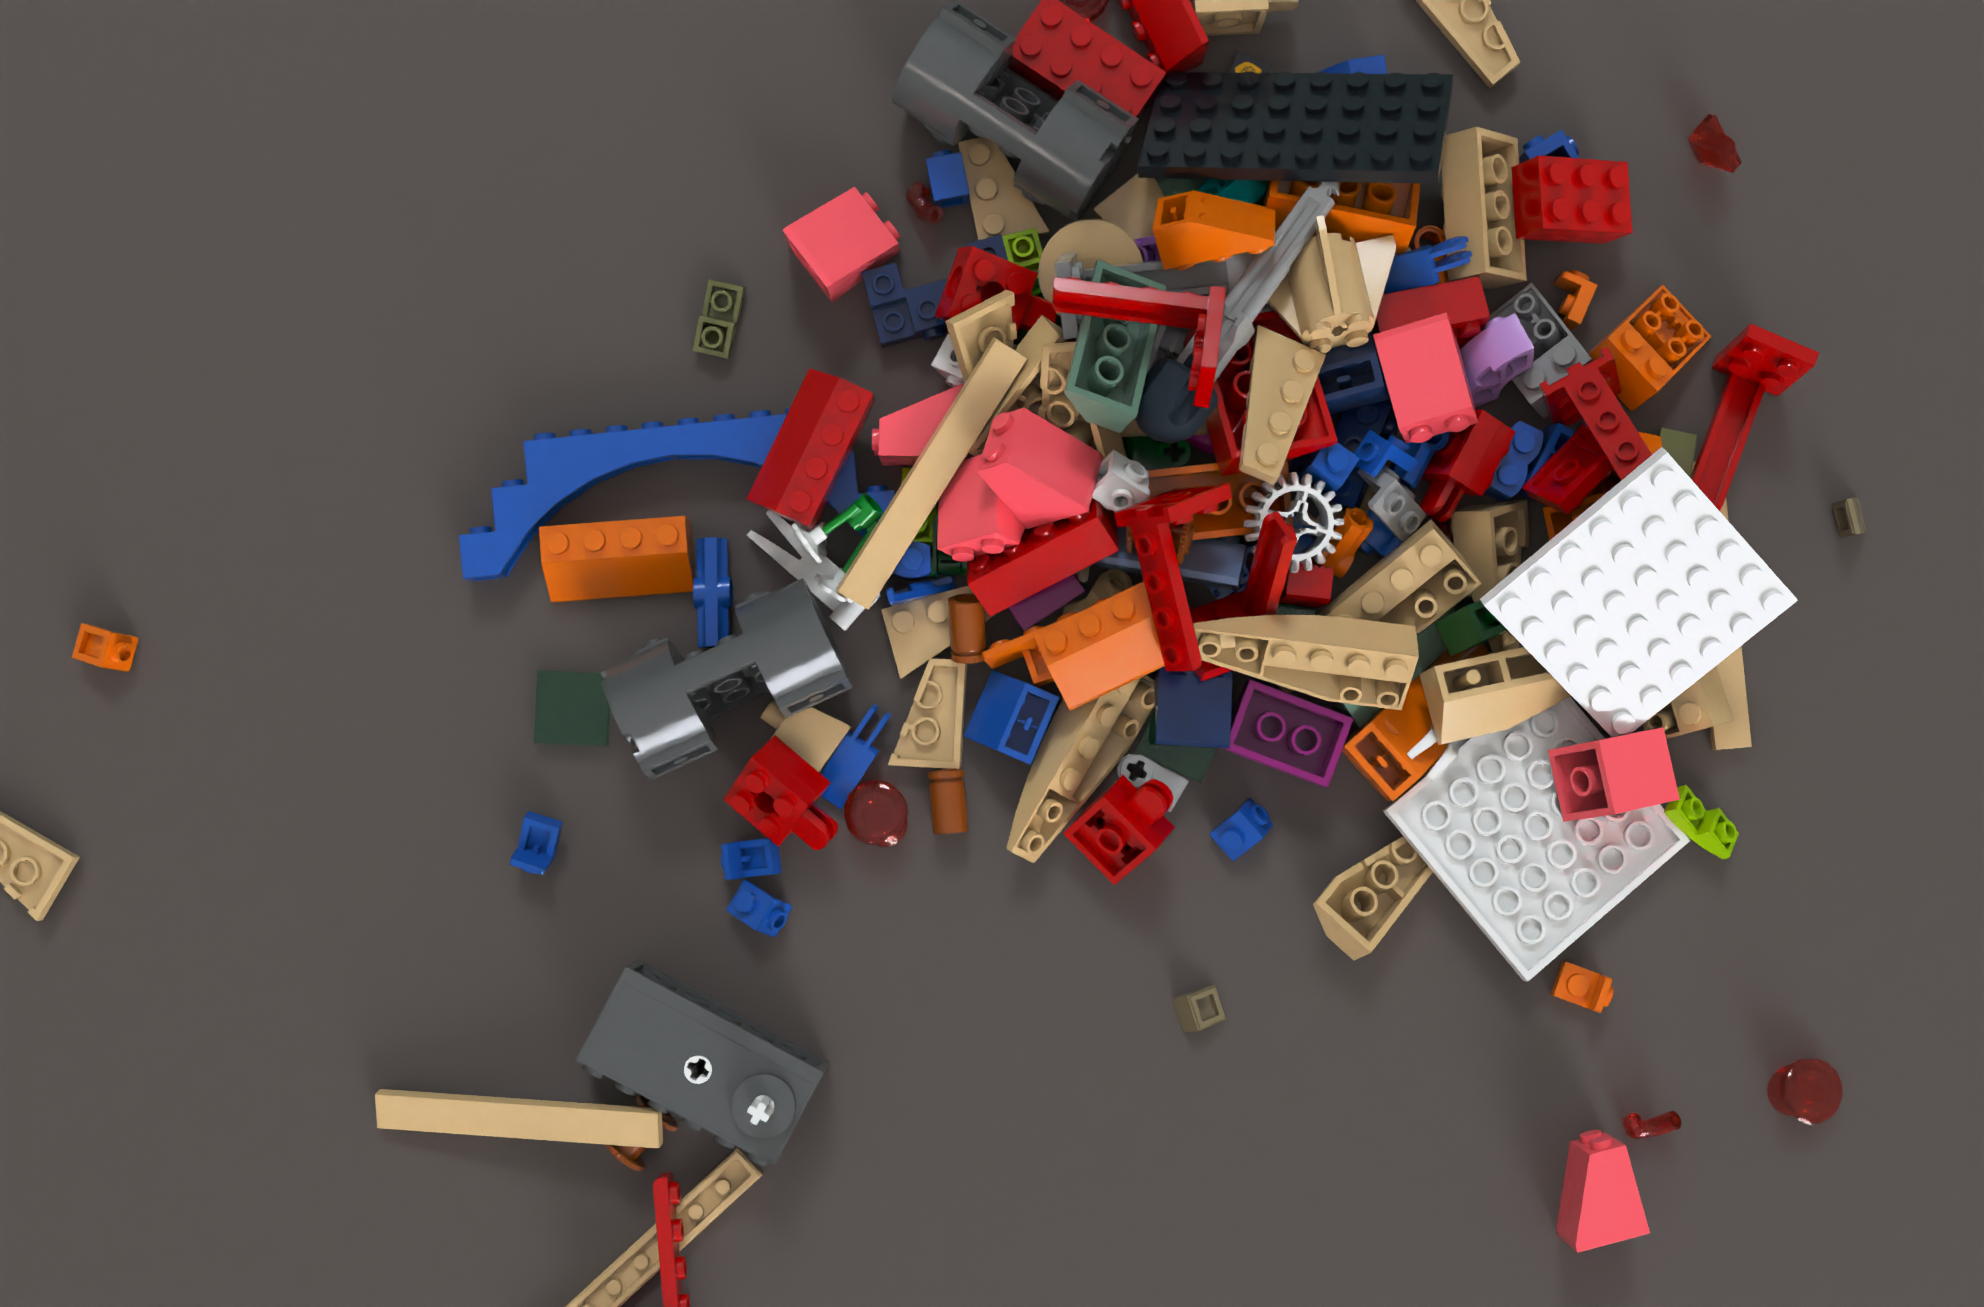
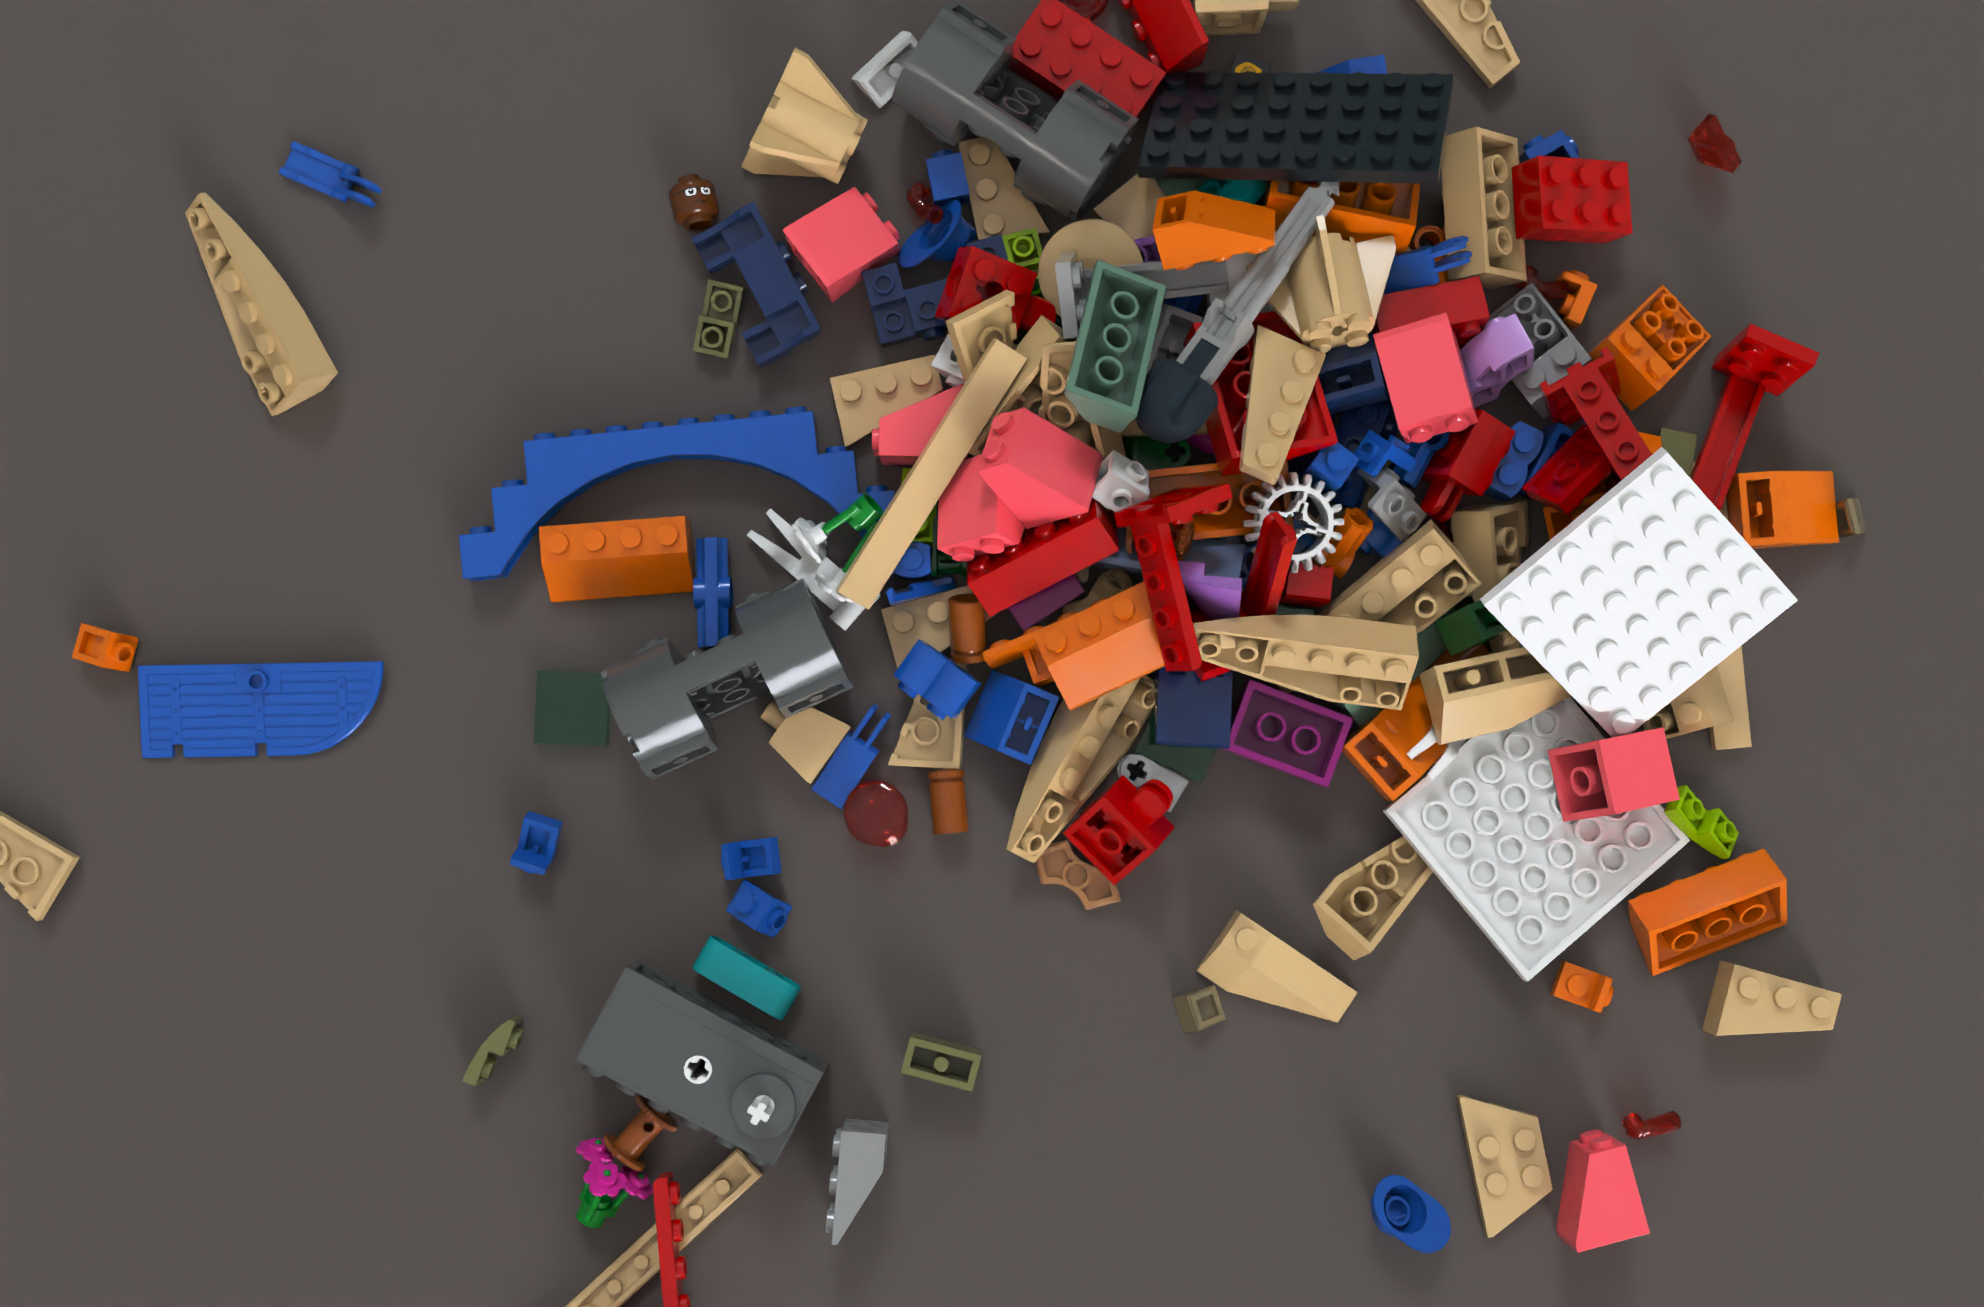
(236, 706): none -> blue door
(260, 312): none -> tan wedge
(326, 174): none -> blue arm
(499, 1042): none -> olive slope
(519, 1118): tan tile -> none
(604, 1182): none -> dark pink plant
(694, 202): none -> reddish brown head
(746, 977): none -> teal beam
(748, 242): none -> dark blue bracket
(780, 796): red brick -> none
(805, 127): none -> tan brick
(811, 448): red slope -> none
(862, 1158): none -> light grey slope
(879, 391): none -> tan wing
(882, 72): none -> white slope
(936, 679): none -> blue brick
(938, 240): none -> blue piece
(941, 1061): none -> olive brick
(1063, 867): none -> medium nougat tile
(1154, 307): red bracket -> none
(1214, 595): none -> medium lavender slope
(1242, 829): blue bracket -> none
(1264, 968): none -> tan wedge
(1410, 1214): none -> blue piece
(1504, 1161): none -> tan wing
(1549, 290): none -> clear red arm
(1709, 911): none -> orange slope
(1765, 1003): none -> tan wedge
(1783, 508): none -> orange slope
(1806, 1090): clear red piece -> none

